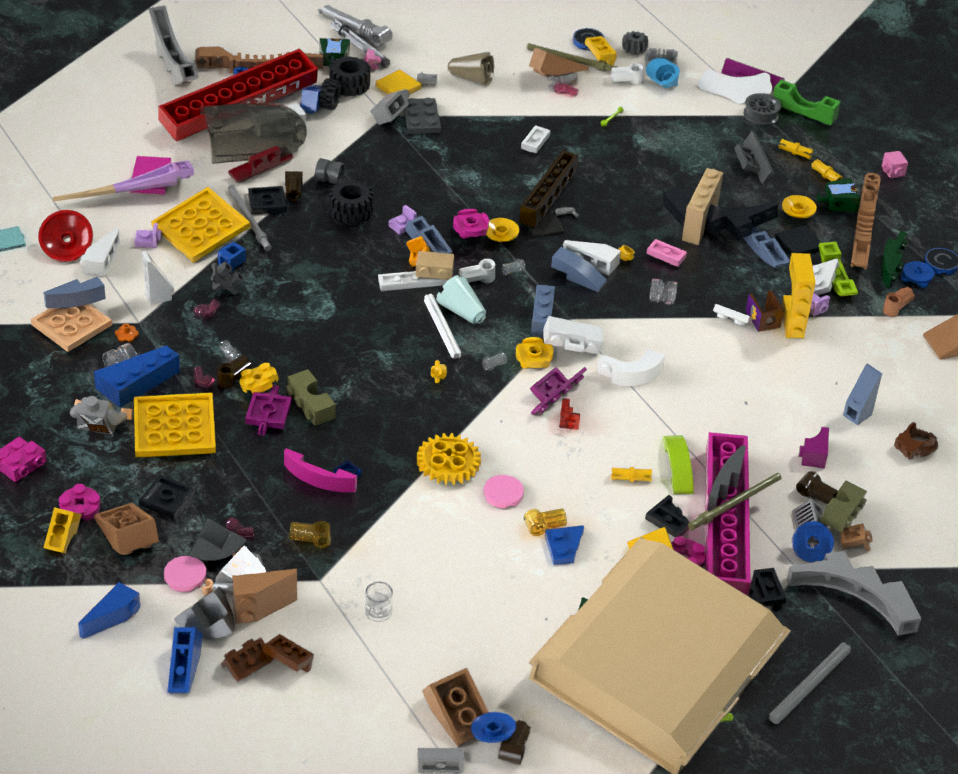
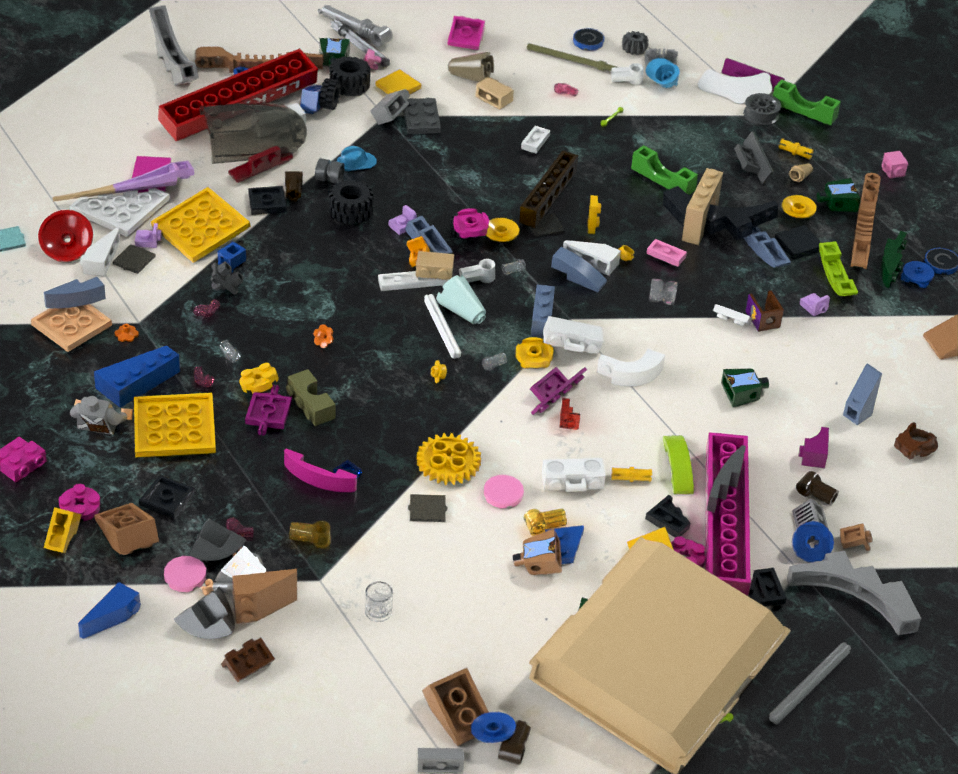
(121, 211): none -> white plate
(122, 353): clear wheel -> none
(134, 259): none -> clear smoke piece
(156, 284): white slope -> none
(184, 659): blue slope -> none
(230, 371): dark brown piece -> none
(260, 235): light grey bar -> none
(289, 653): reddish brown bracket -> none
(323, 336): none -> orange plant
(356, 159): none -> dark azure piece
(427, 78): light grey pin -> none
(427, 508): none -> clear smoke piece
(466, 32): none -> dark pink plate
(494, 92): none -> tan brick
(541, 554): none -> medium nougat torso
(548, 63): medium nougat slope -> none
(564, 78): light grey plate -> none
(566, 210): light grey piece -> none
(573, 474): none -> white piece
(593, 220): none -> yellow plate
(601, 49): yellow bracket -> none
(647, 163): none -> bright green arch
(707, 516): olive bar -> none
(742, 385): none -> dark green torso
(798, 304): yellow arch -> none
(800, 172): none -> tan cone
(824, 276): white wing -> none
(826, 171): yellow pin -> none
(845, 507): olive arch -> none
(897, 301): nougat piece -> none

